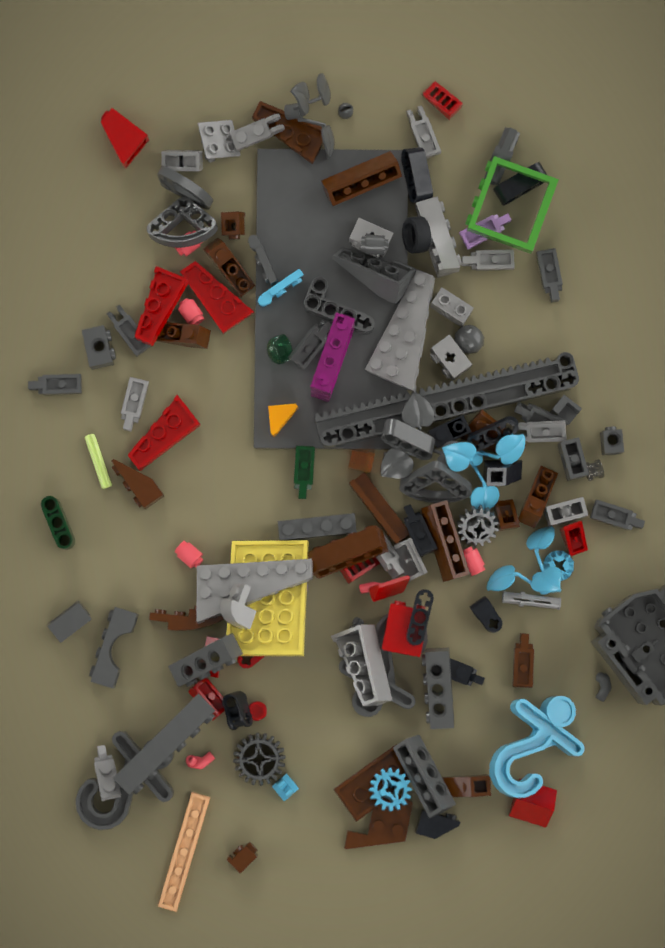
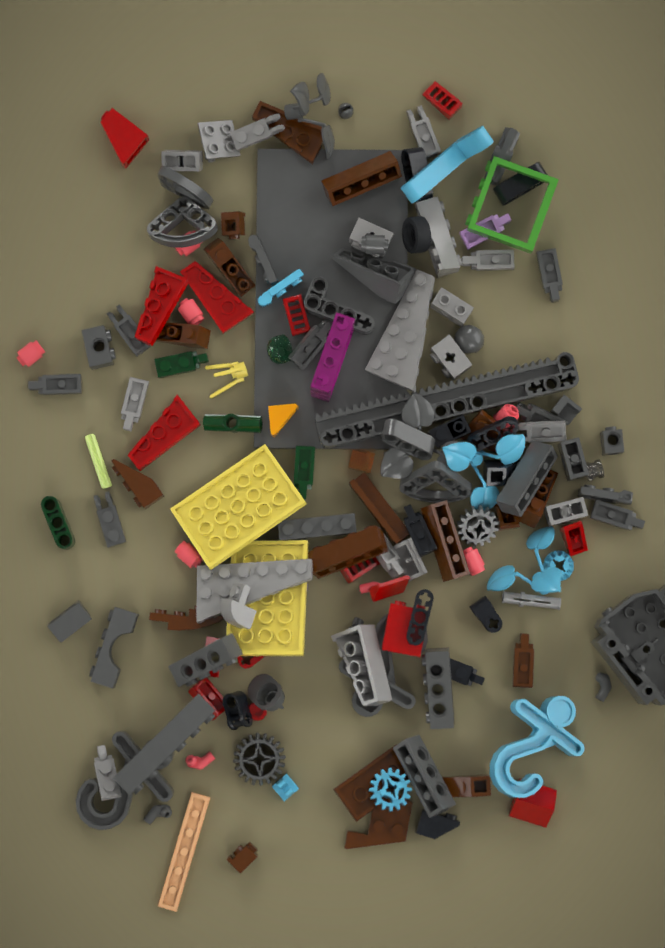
(30, 353): none -> coral brick
(110, 521): none -> dark grey hinge
(158, 811): none -> dark grey arm
(179, 363): none -> dark green hinge
(220, 422): none -> dark green piece
(237, 370): none -> light yellow plant
(238, 506): none -> light yellow plate
(266, 693): none -> dark grey piece
(297, 297): none -> red slope
(446, 162): none -> medium azure beam
(507, 410): none -> coral brick
(526, 478): none -> dark grey brick
(605, 495): none -> dark grey hinge

